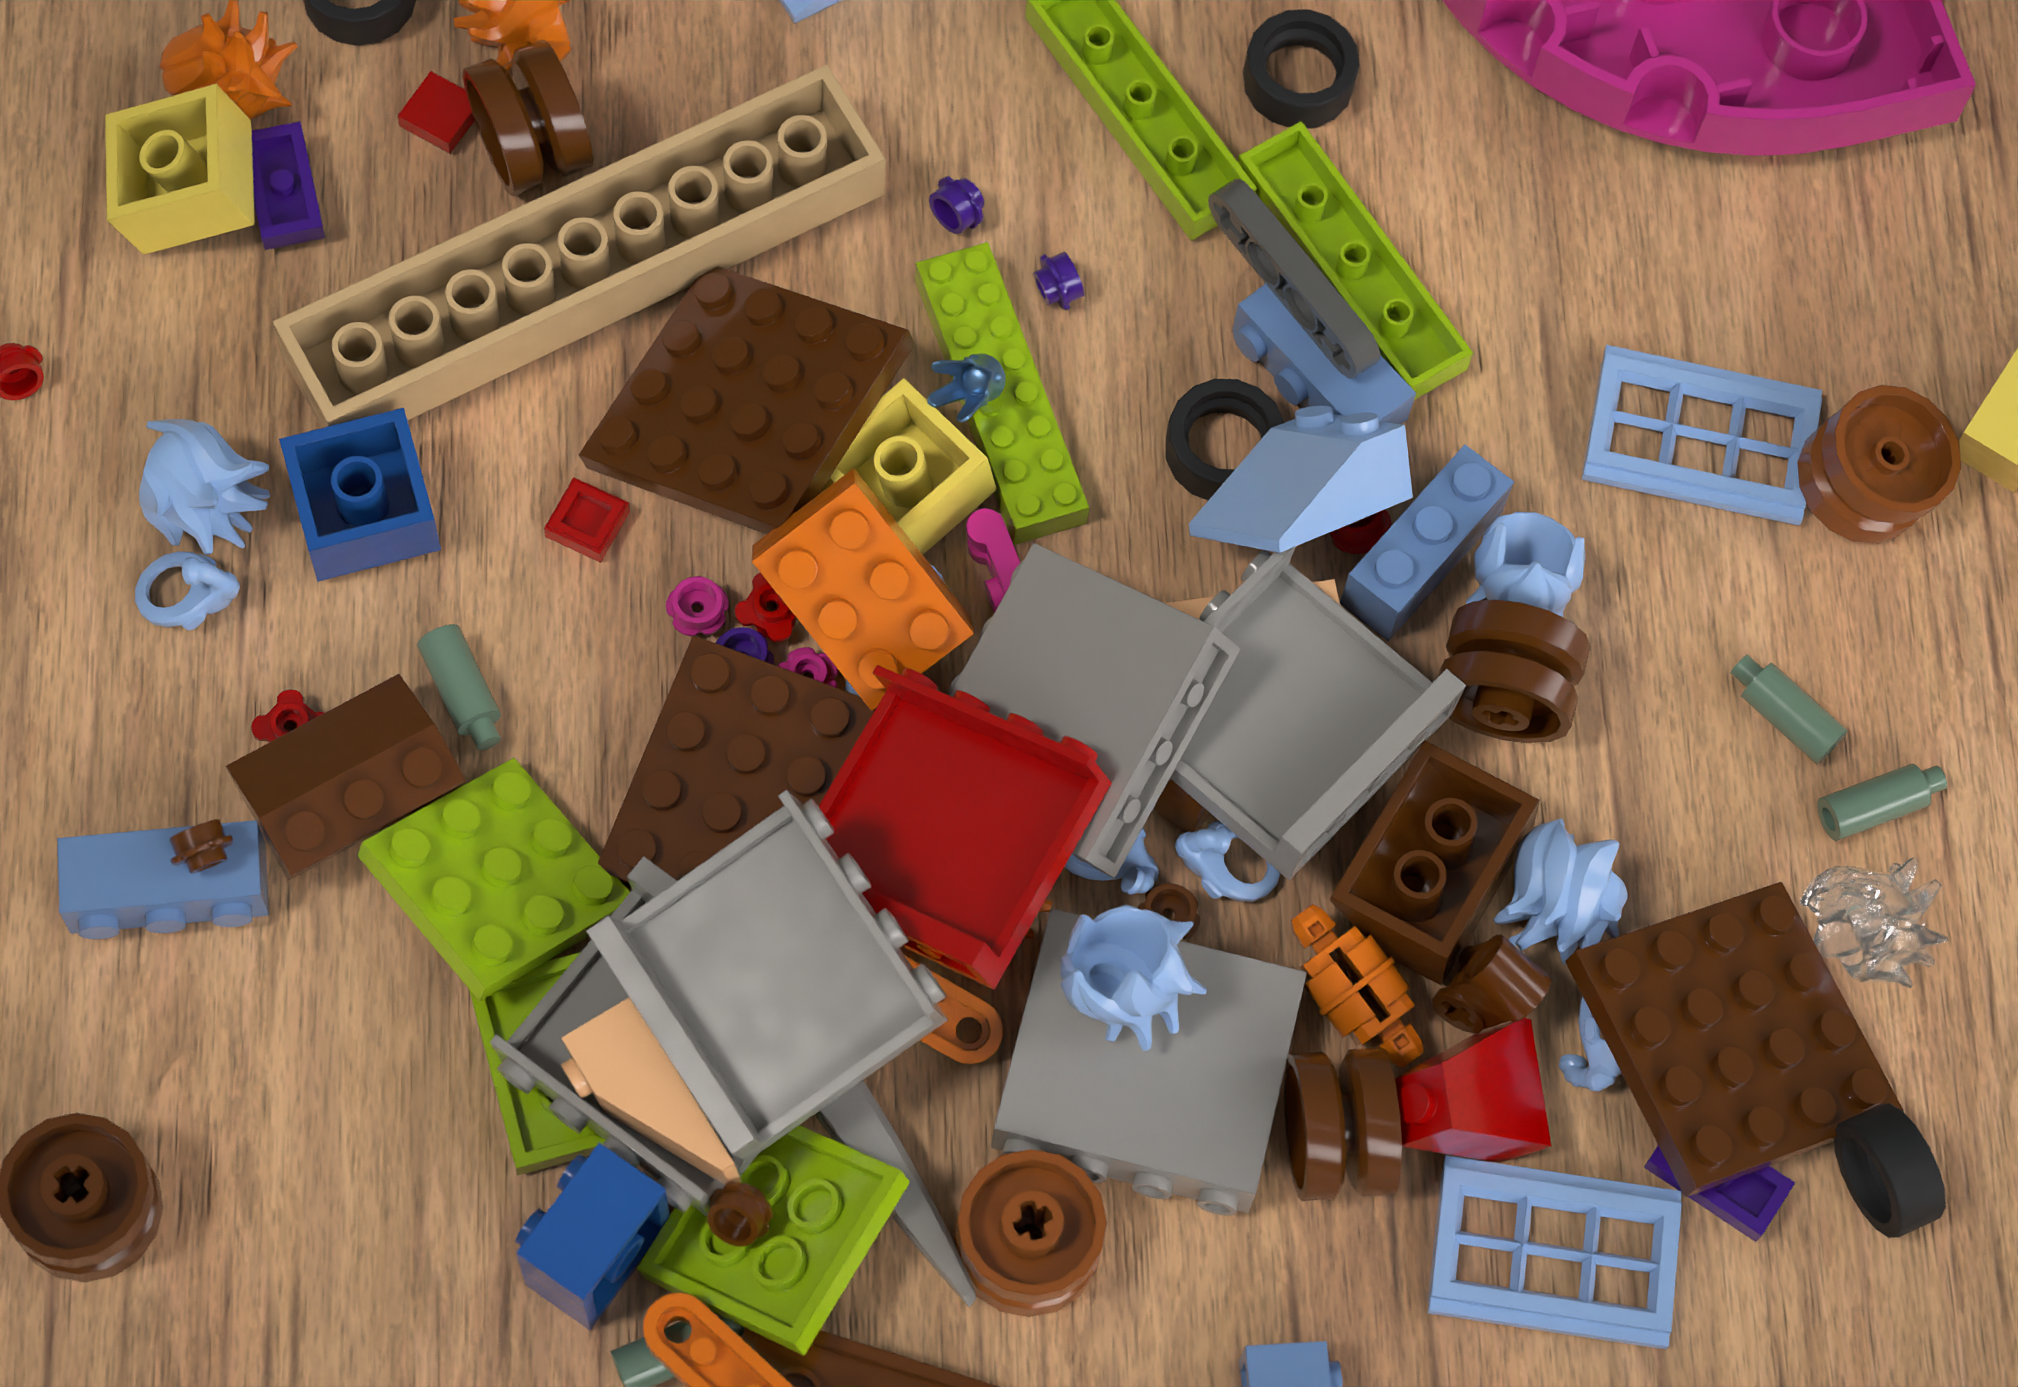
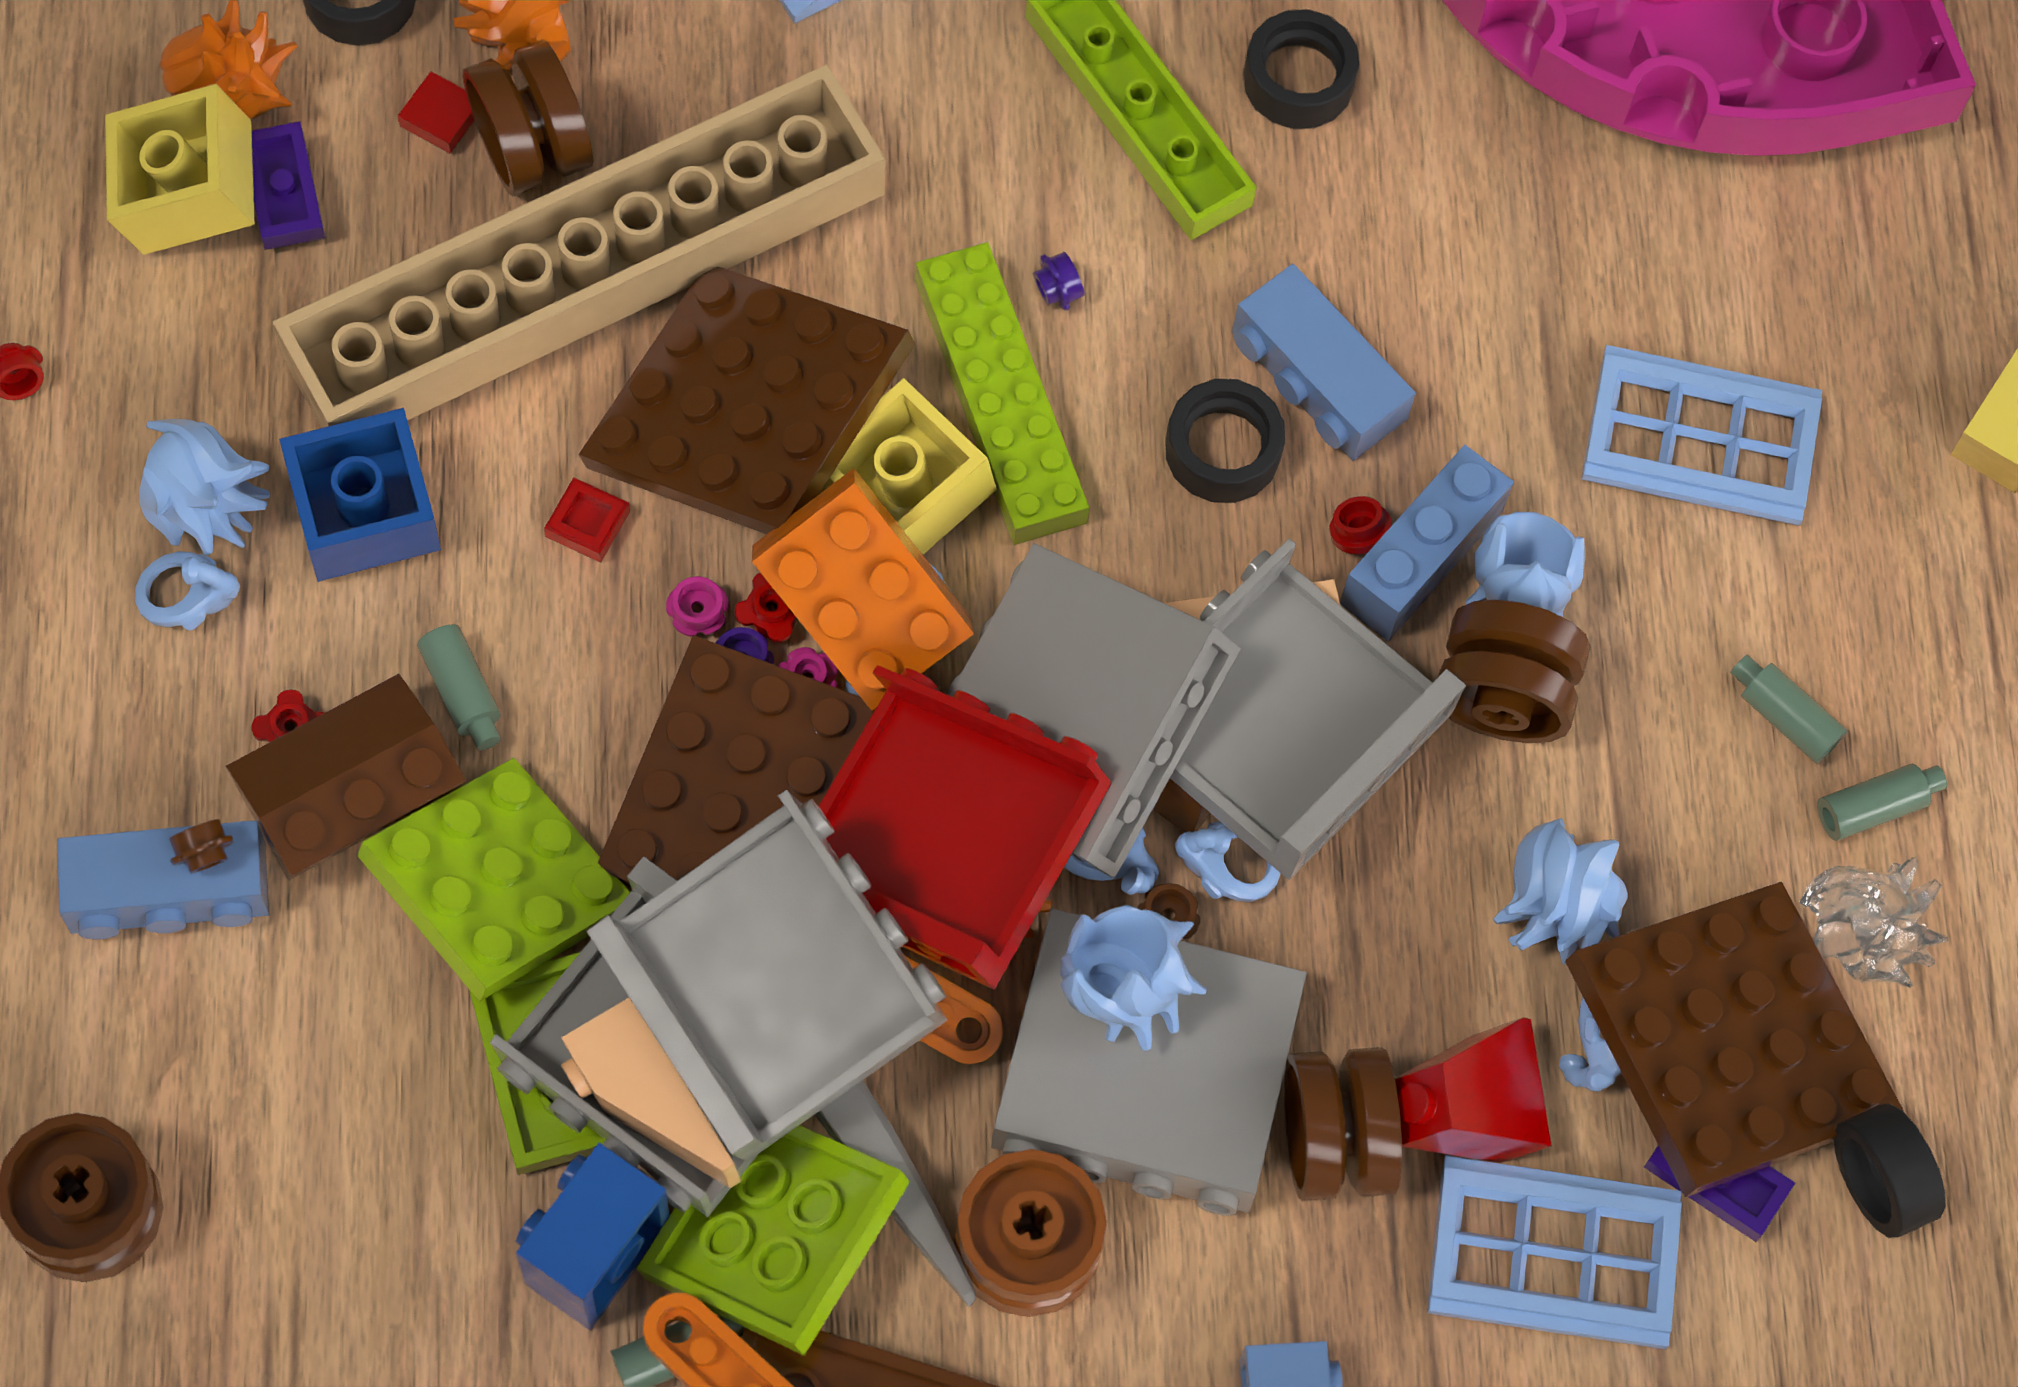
(739, 1214): reddish brown plate -> none
(957, 204): dark purple plate -> none
(975, 380): flat silver piece -> none
(992, 546): dark pink plate -> none
(1294, 278): dark grey beam -> none
(1309, 481): light blue slope -> none
(1356, 257): lime piece -> none
(1372, 972): orange piece -> none
(1434, 860): reddish brown slope -> none
(1491, 987): reddish brown piece -> none
(1879, 464): dark orange wheel -> none

